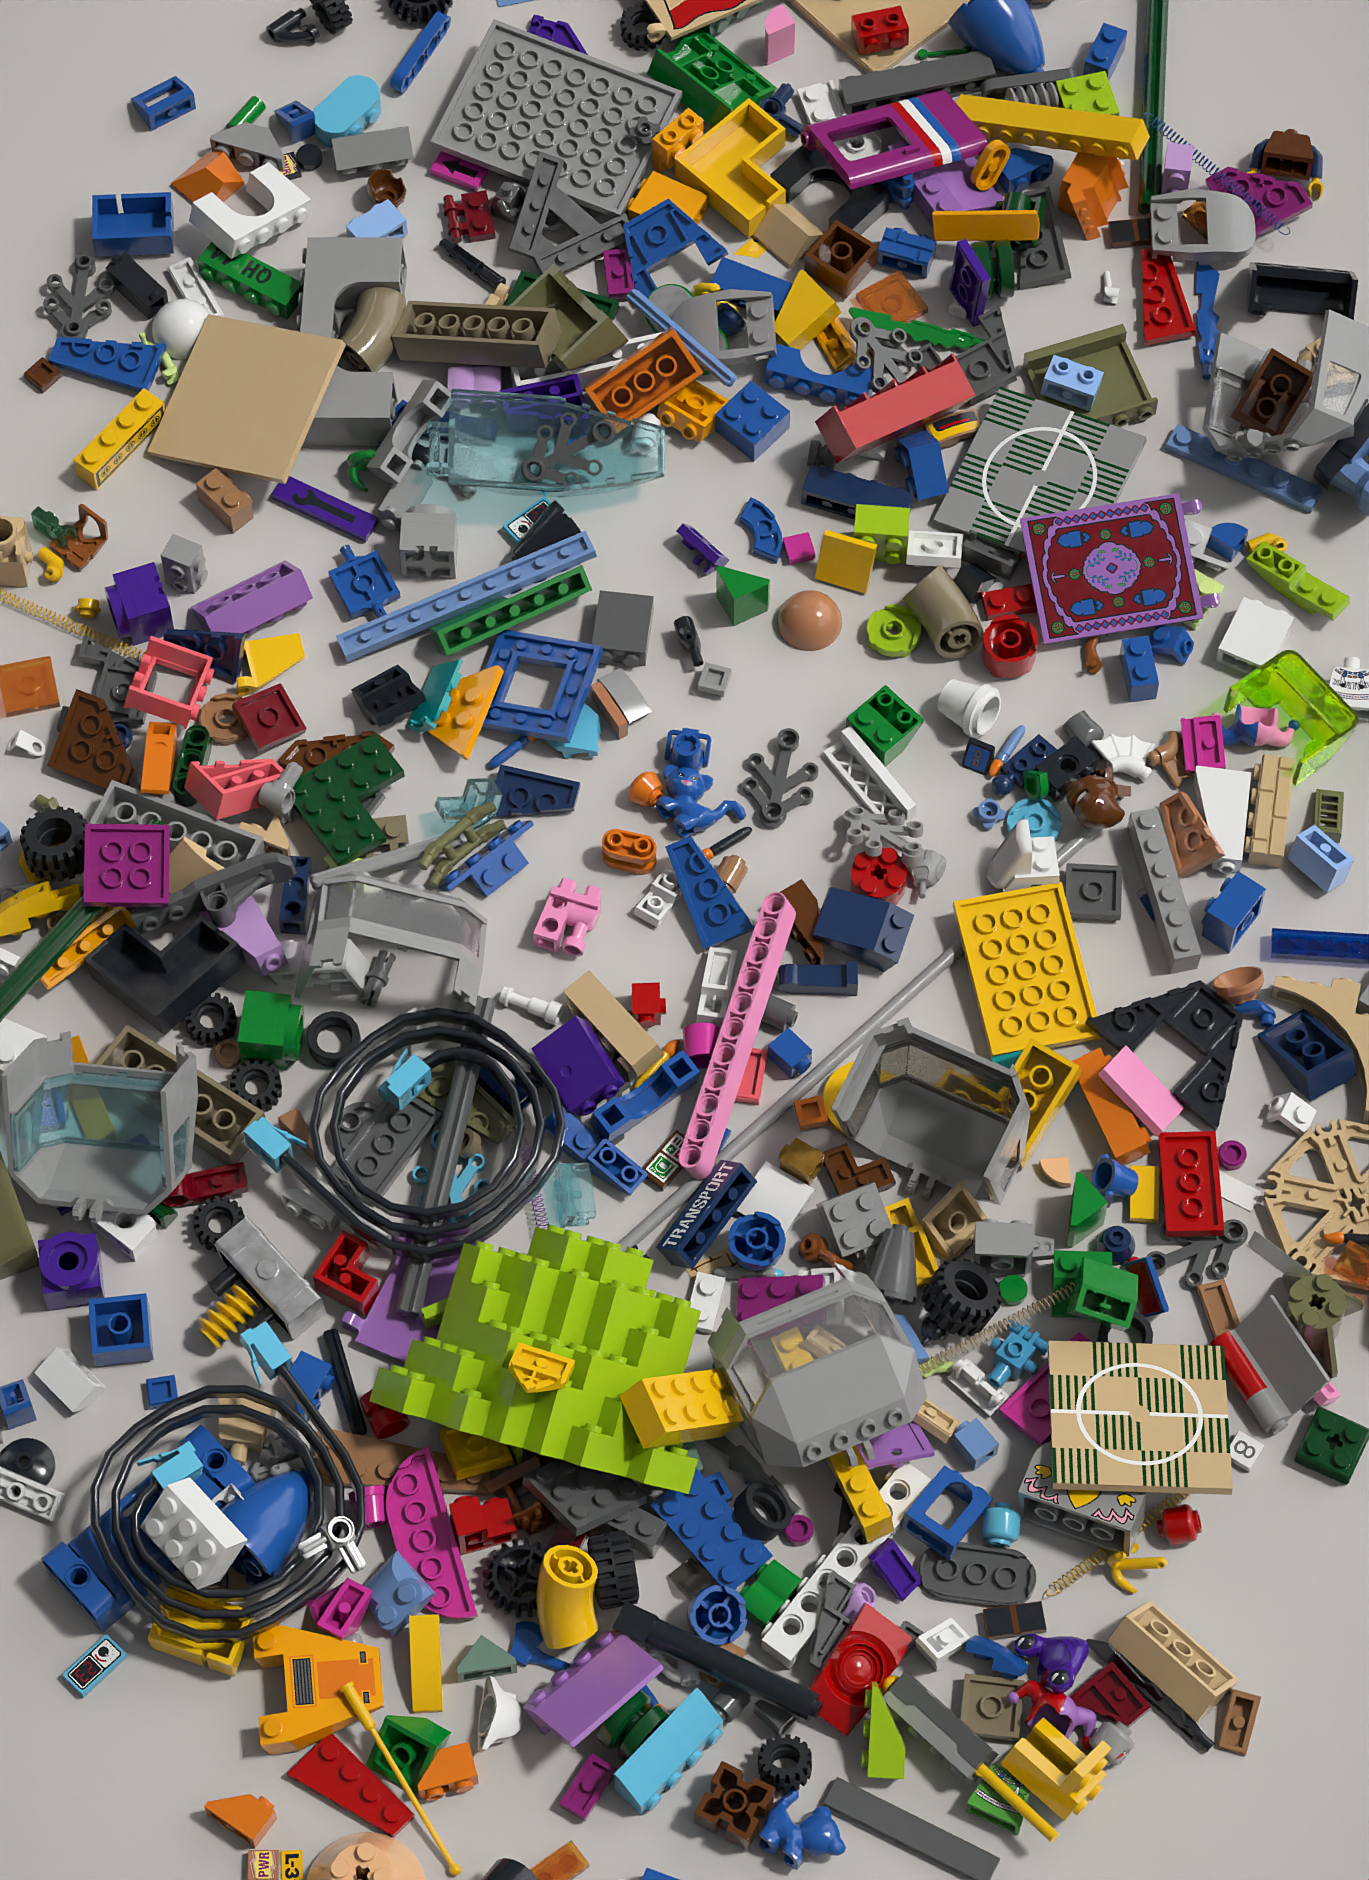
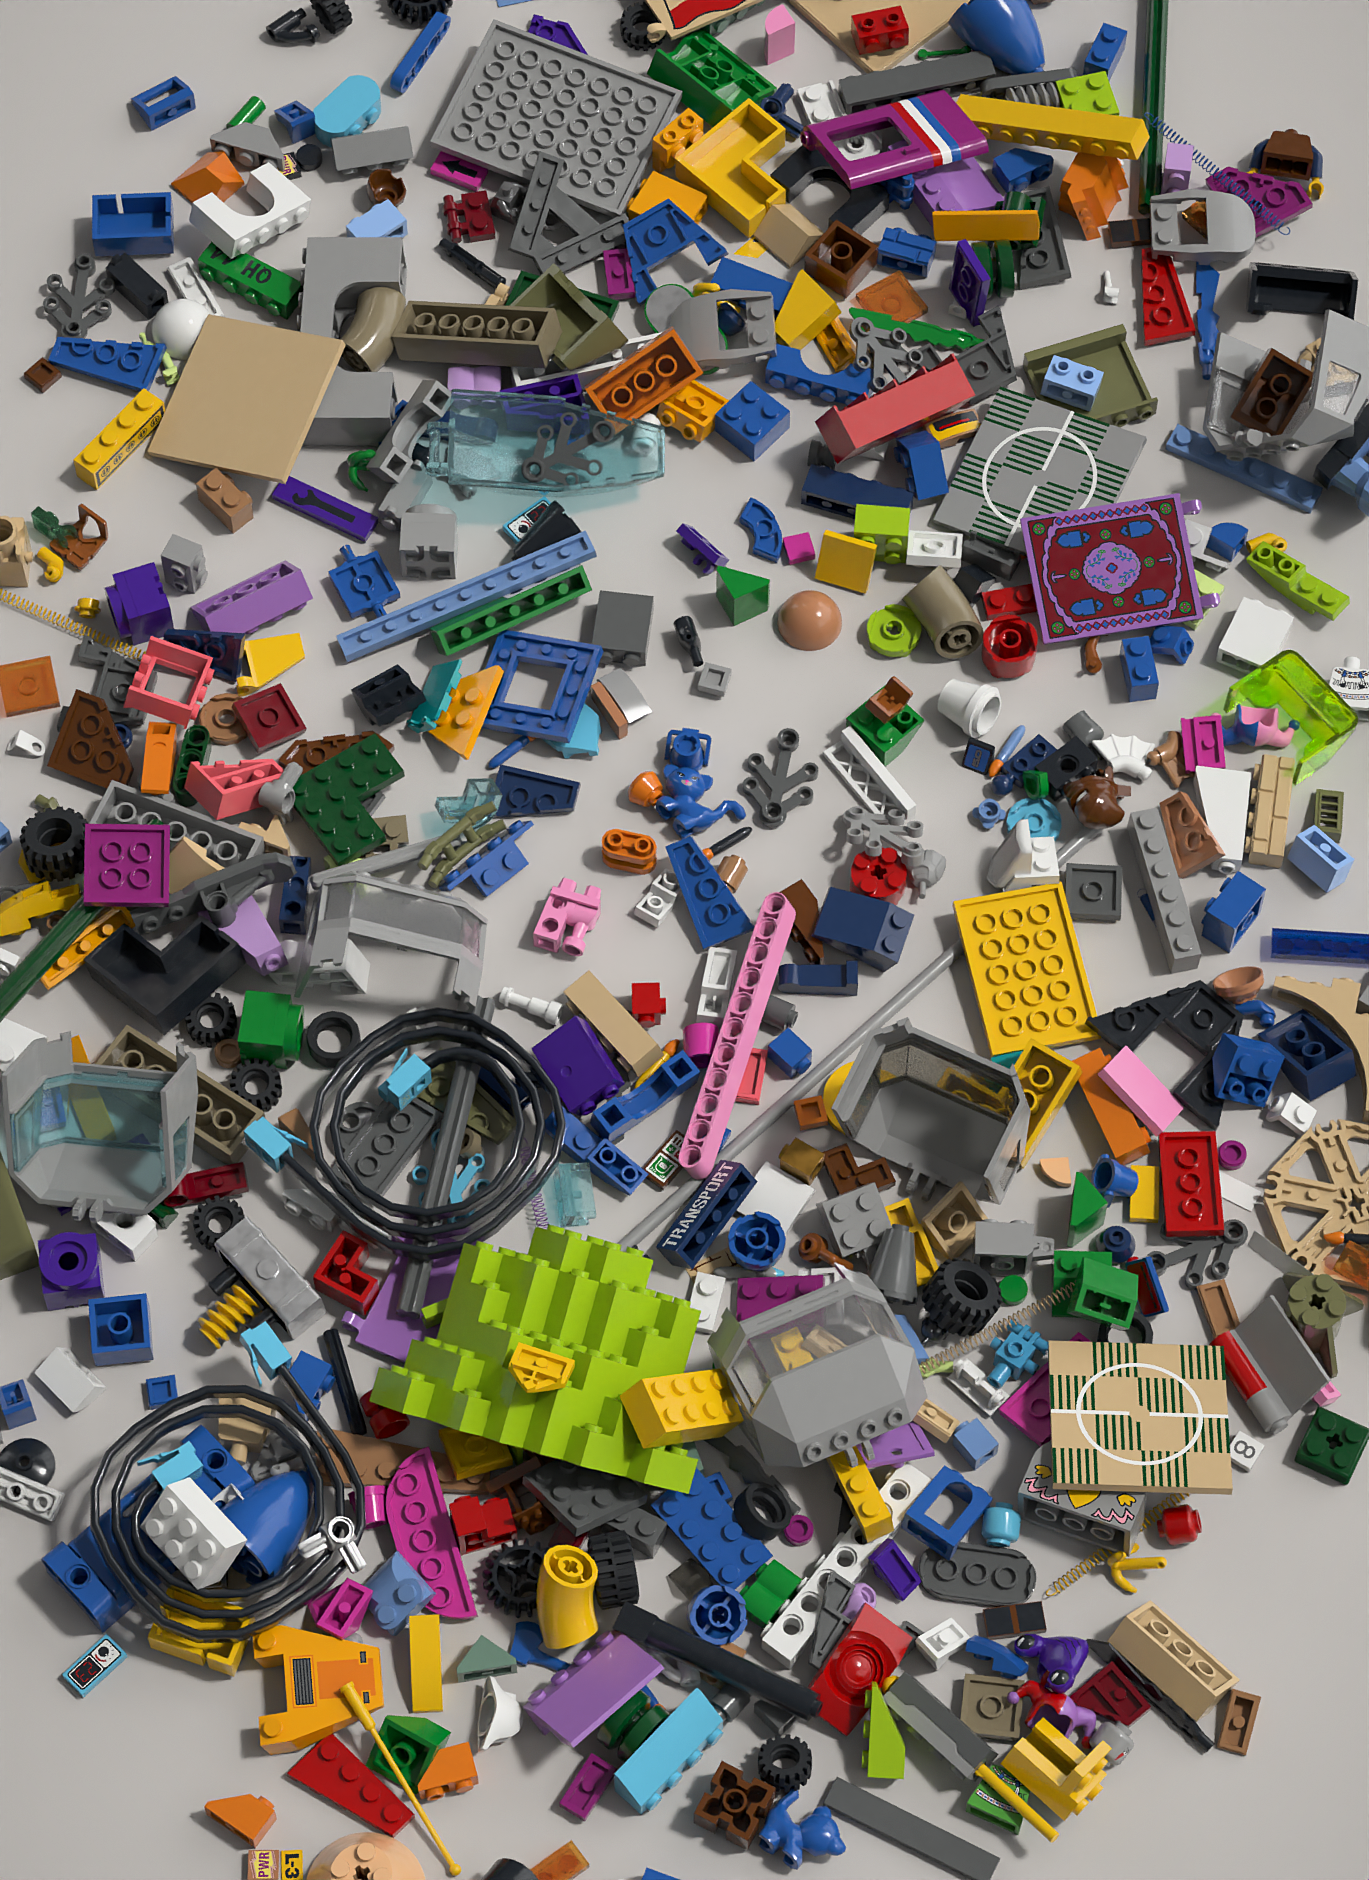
(377, 978): dark grey pin -> none
(641, 136): dark grey plate -> none
(699, 353): medium blue axle -> none
(889, 700): none -> dark orange bracket
(990, 165): light orange plate -> none
(1245, 1069): none -> blue slope

